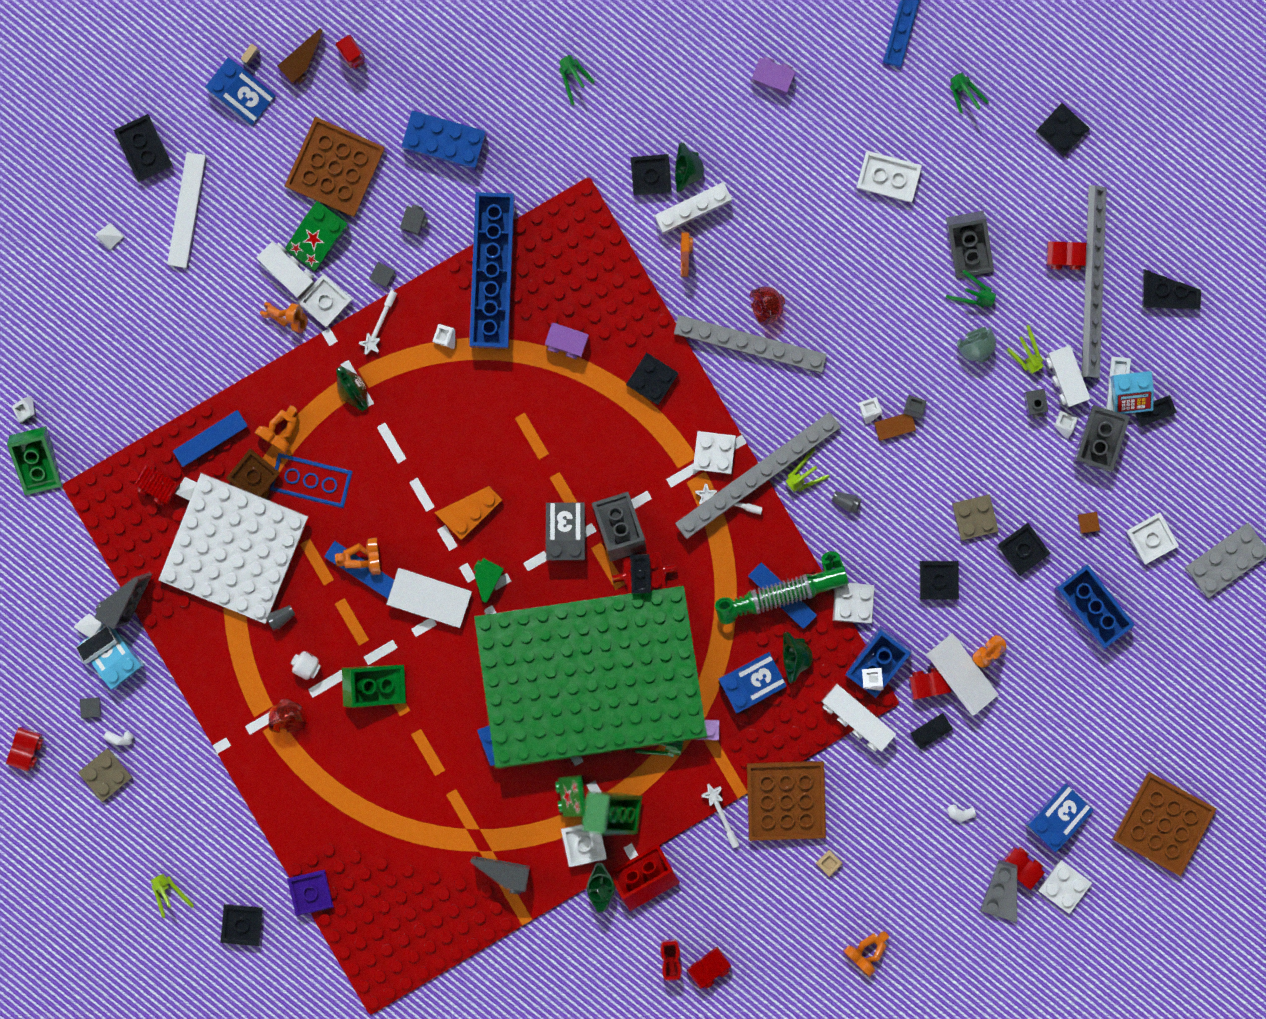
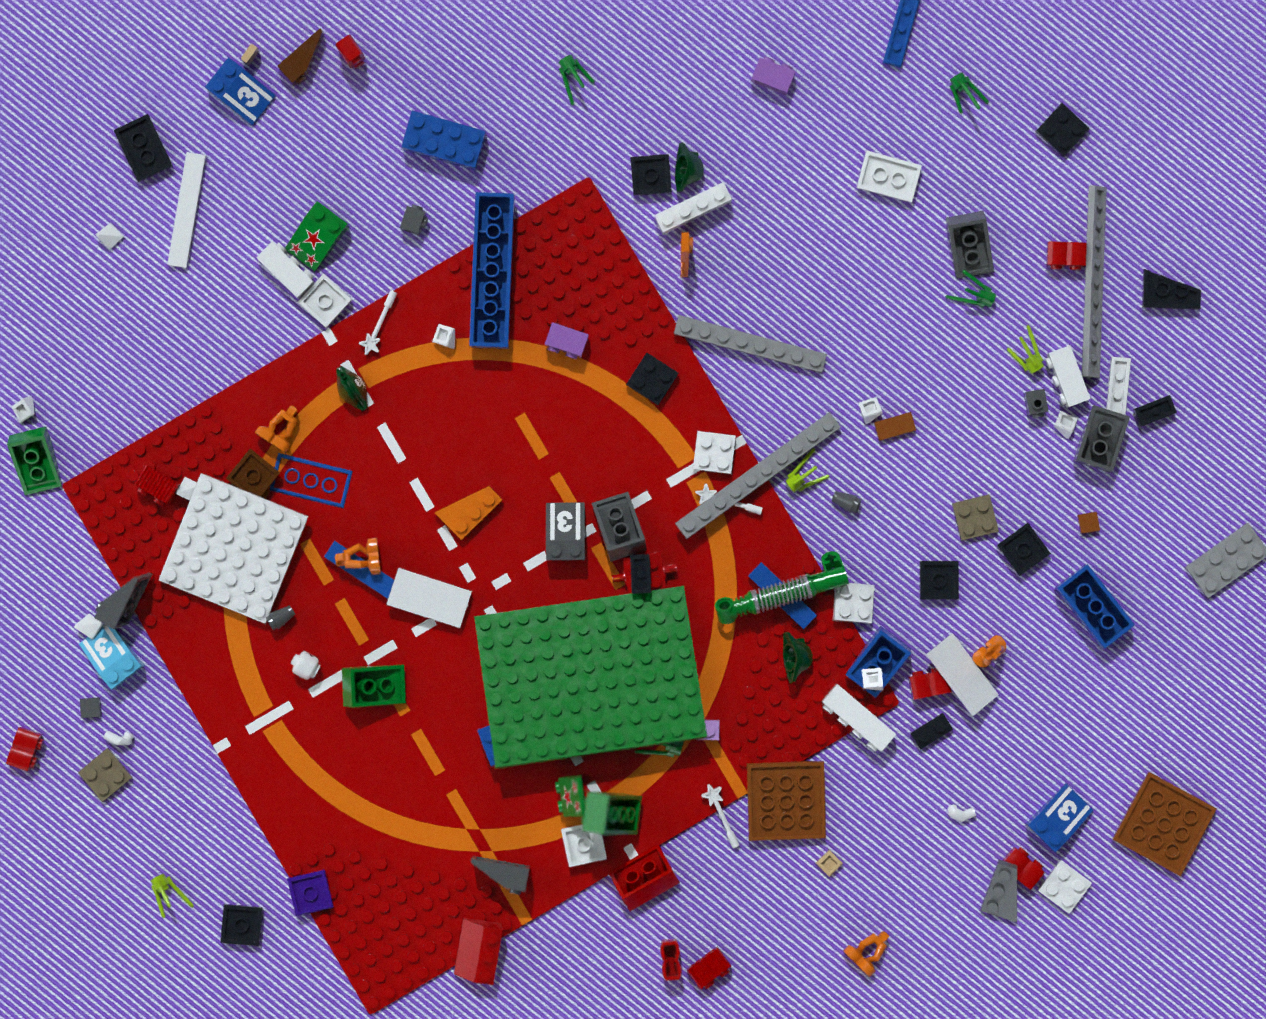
(96, 645): black tile -> none
(210, 438): blue tile -> none
(287, 716): clear red cylinder -> none
(293, 315): orange piece -> none
(334, 167): dark orange plate -> none
(382, 274): dark grey tile -> none
(478, 951): none -> red slope
(487, 576): green slope -> none
(600, 888): dark green hat -> none
(752, 682): blue slope -> none
(767, 304): clear red cylinder -> none
(914, 406): dark grey tile -> none
(978, 345): sand green cylinder -> none
(1132, 392): medium azure slope -> none
(1152, 538): white plate -> none

